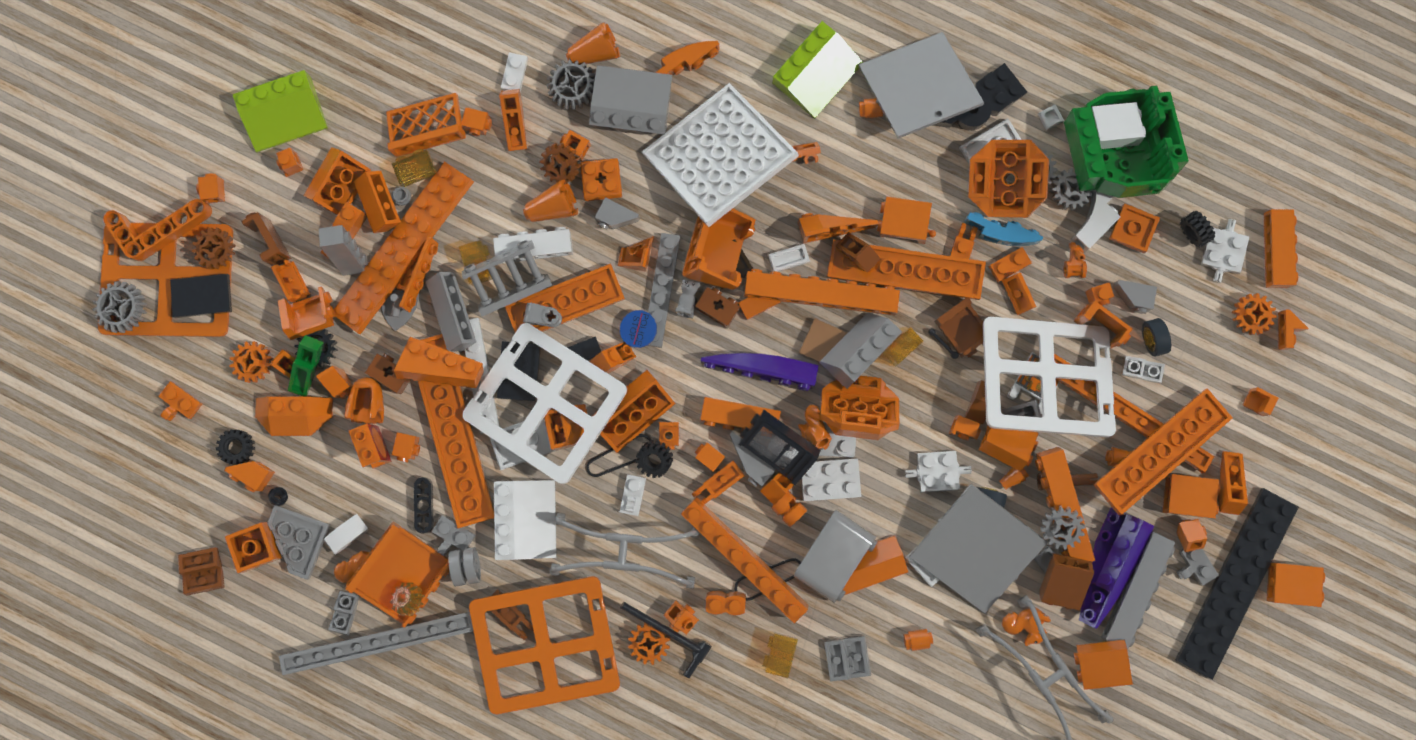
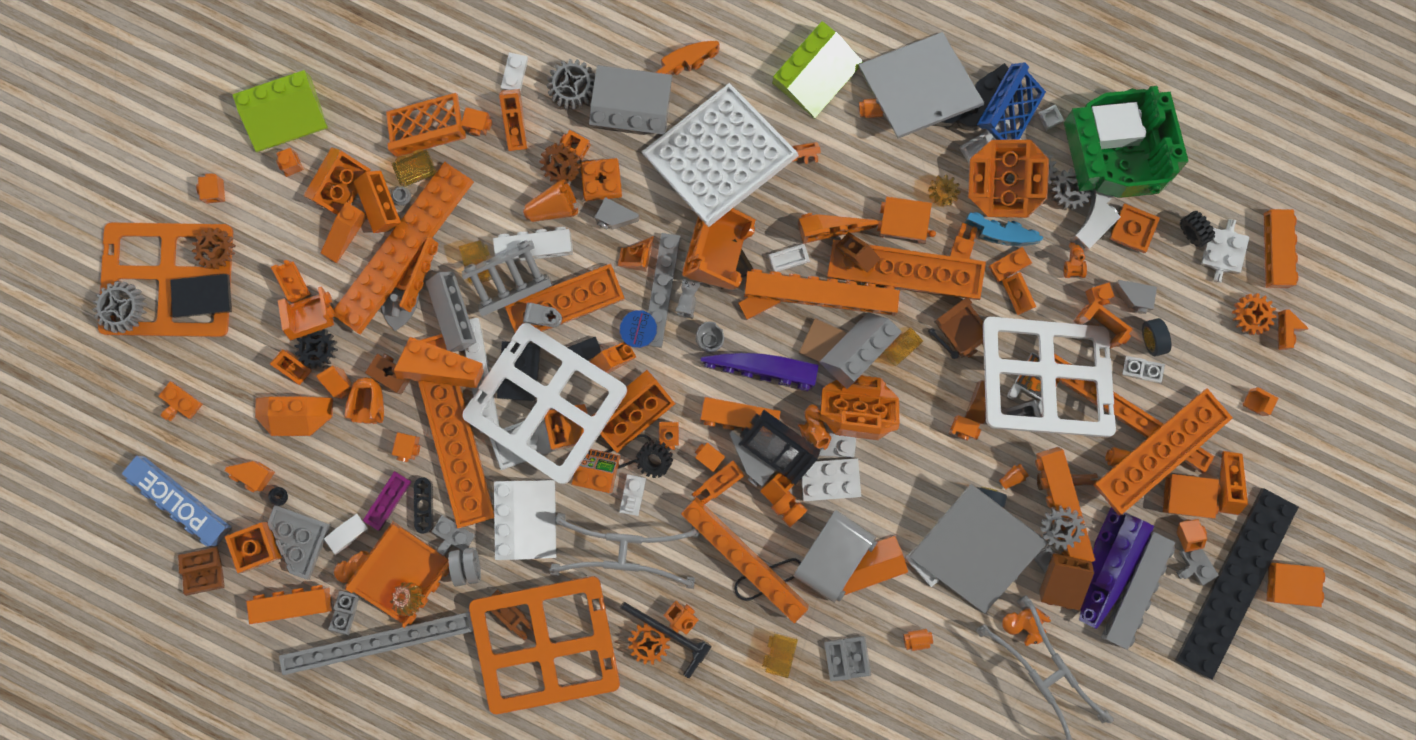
(157, 231): orange beam -> none
(176, 500): none -> medium blue brick
(227, 438): black tyre -> none
(249, 370): orange gear -> none
(277, 251): dark orange panel -> none
(289, 605): none -> orange brick
(305, 366): green slope -> none
(342, 250): light grey brick -> none
(370, 445): orange panel -> none
(387, 501): none -> magenta plate
(594, 46): orange cone -> none
(597, 471): none -> orange slope
(709, 337): none -> light grey hair
(720, 602): orange brick -> none
(722, 316): dark orange brick -> none
(938, 471): white plate -> none
(950, 188): none -> clear yellow gear
(1004, 97): none -> blue fence
(1010, 446): orange brick -> none
(1103, 664): orange brick -> none

